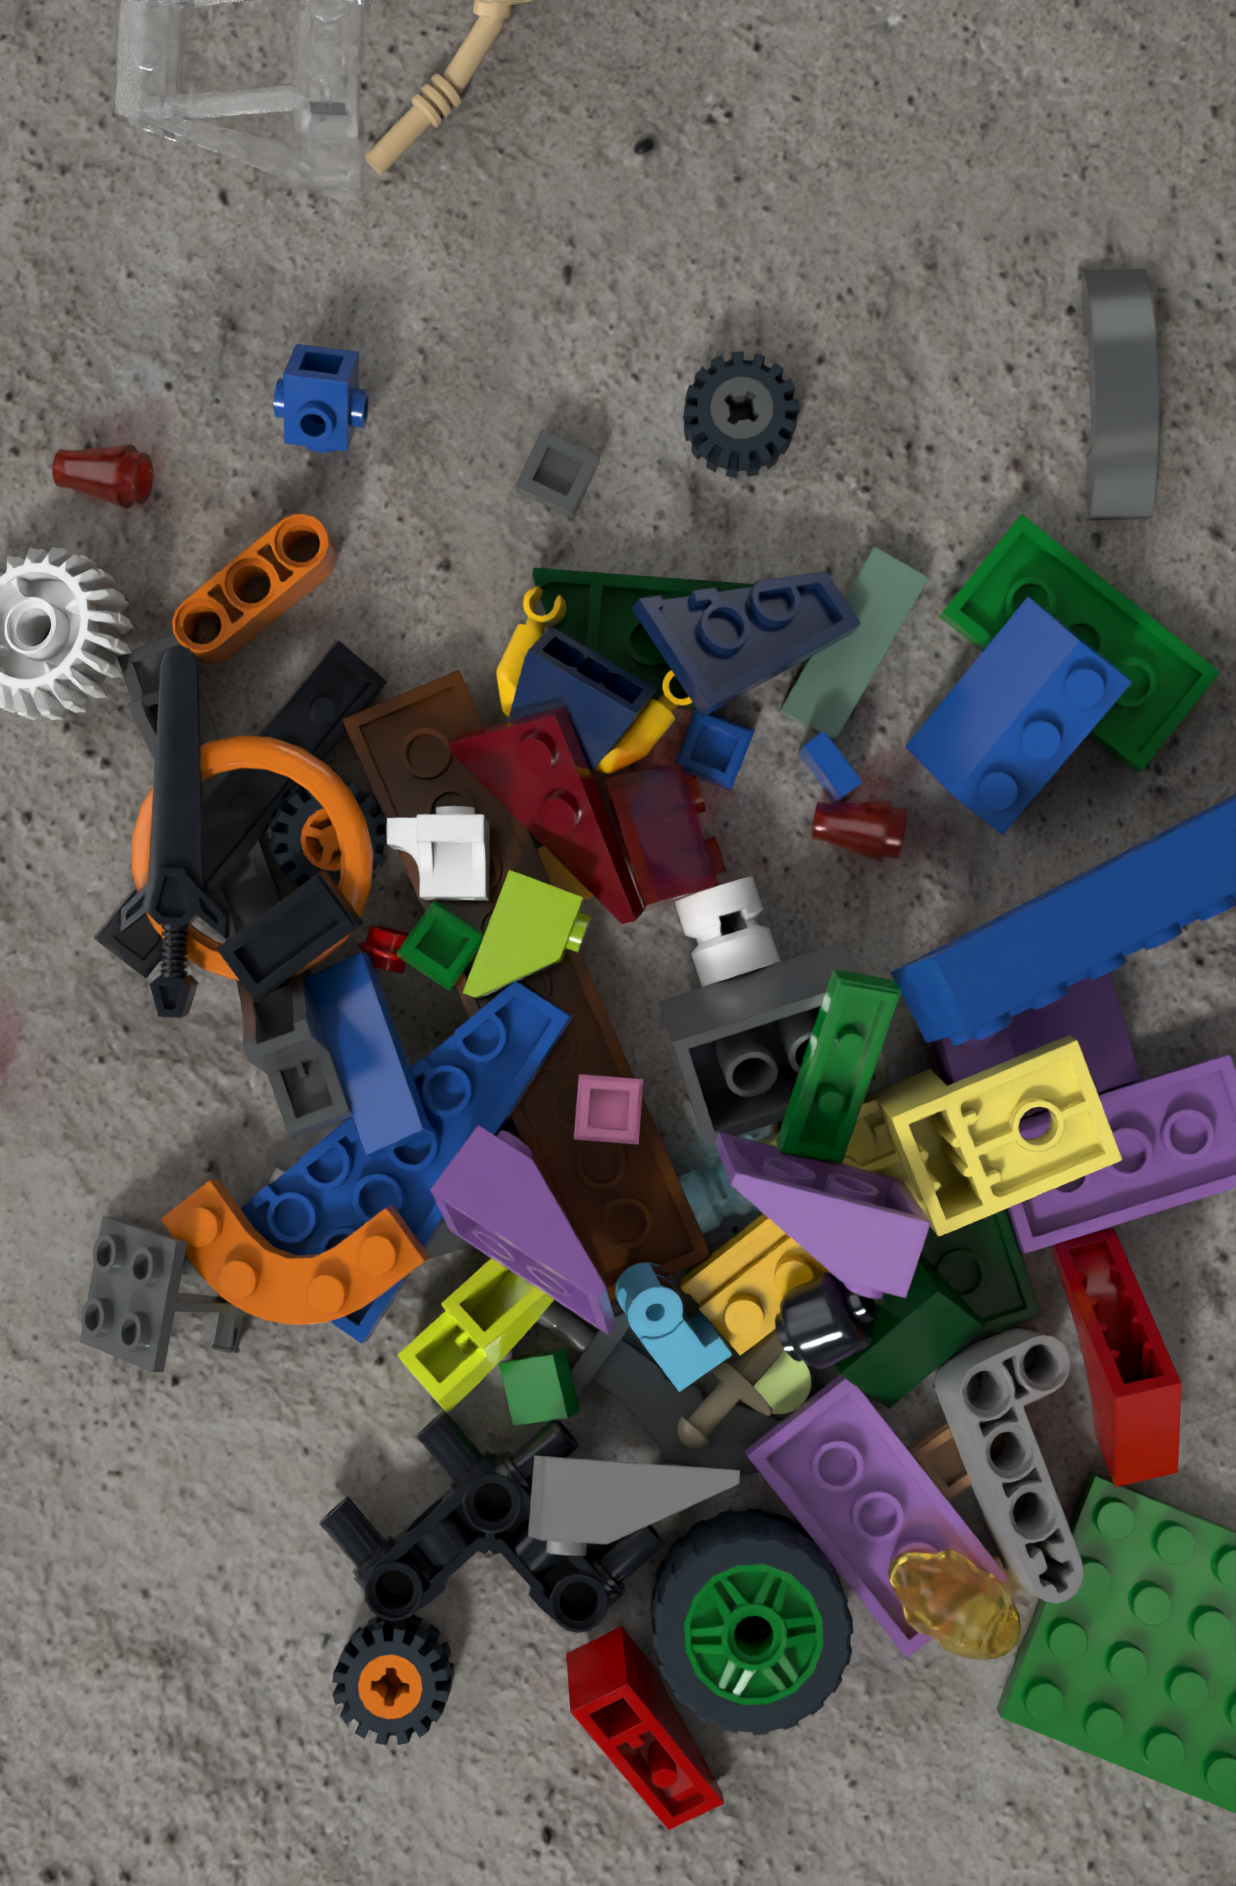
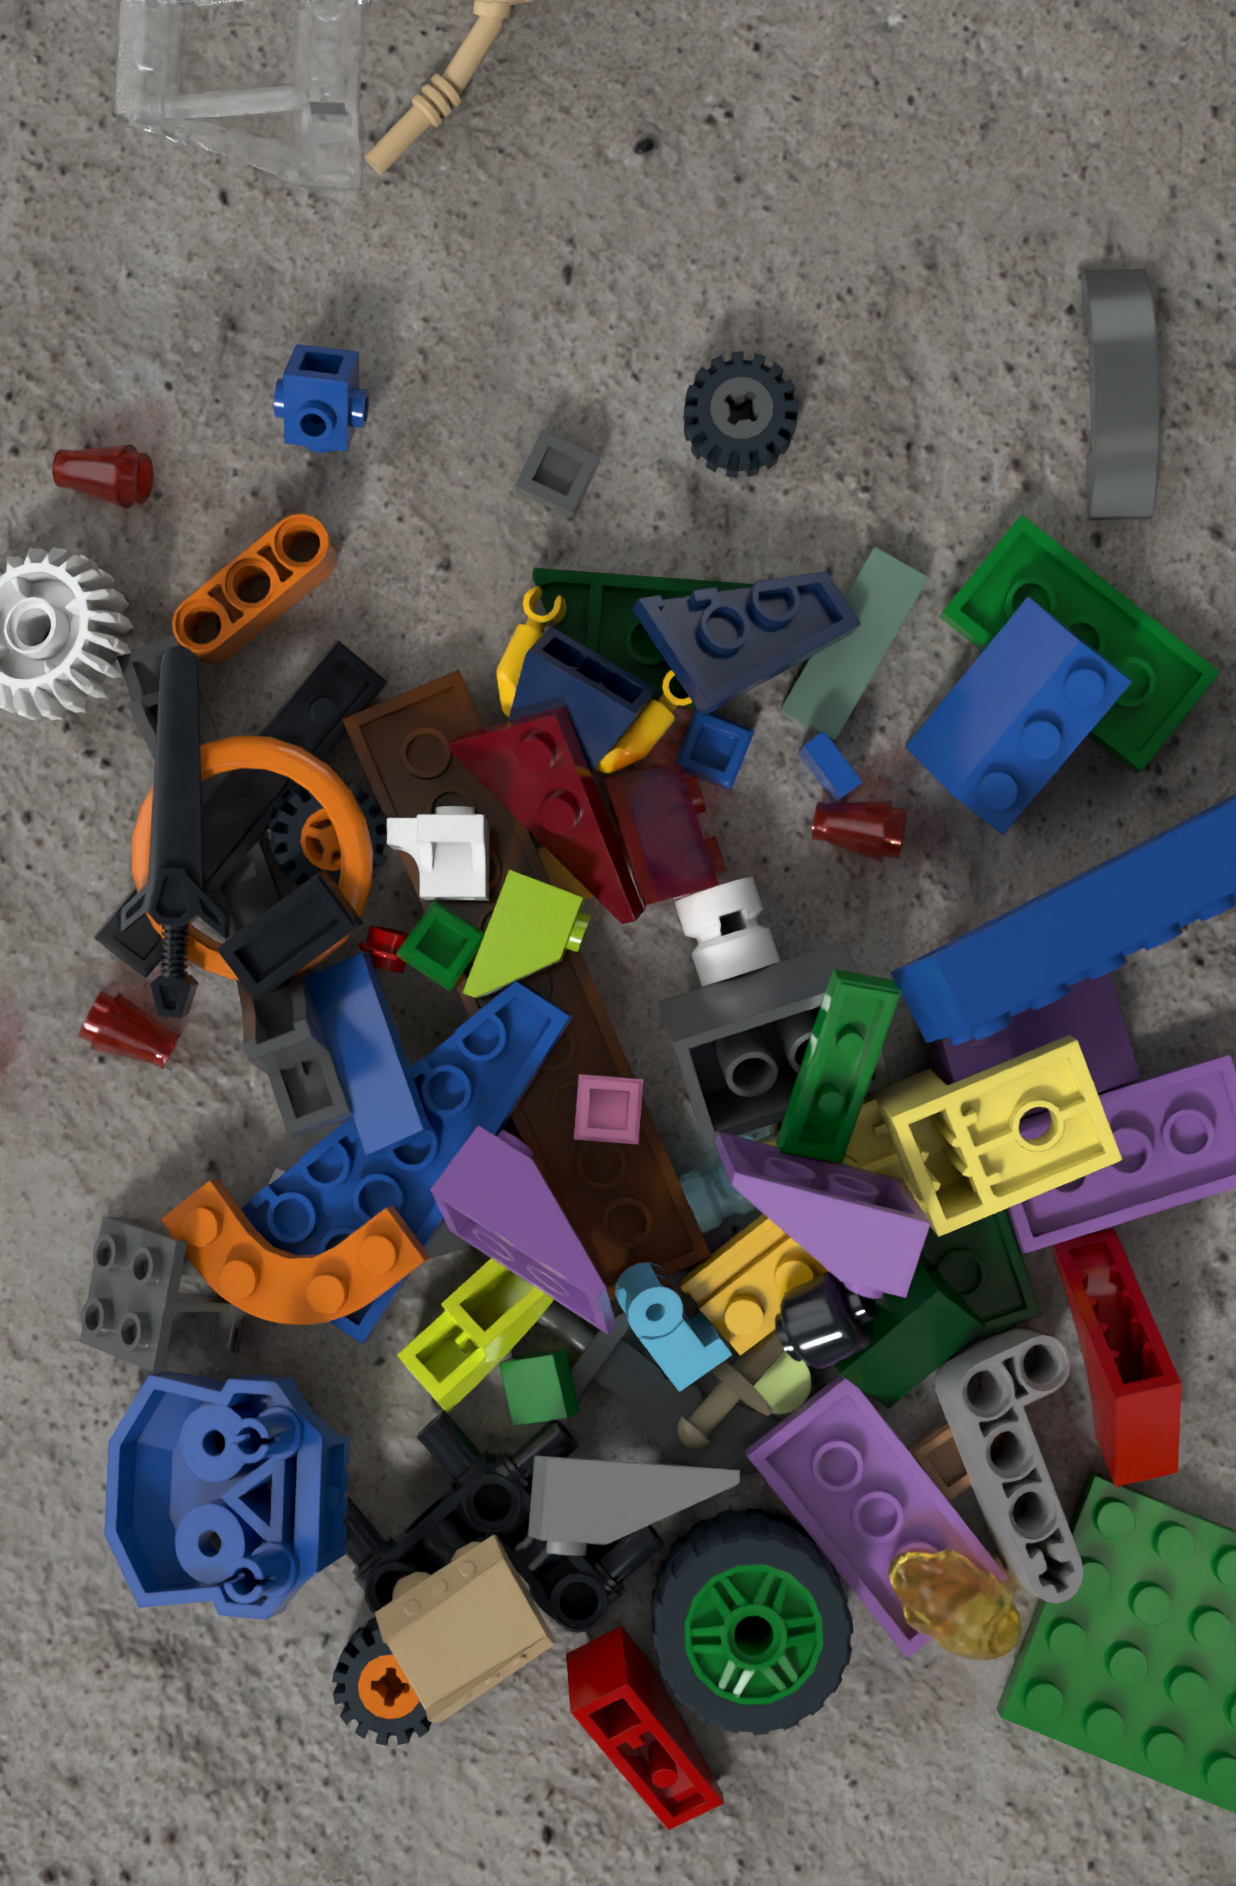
(127, 1031): none -> clear red cone
(177, 1488): none -> blue brick
(462, 1627): none -> tan slope

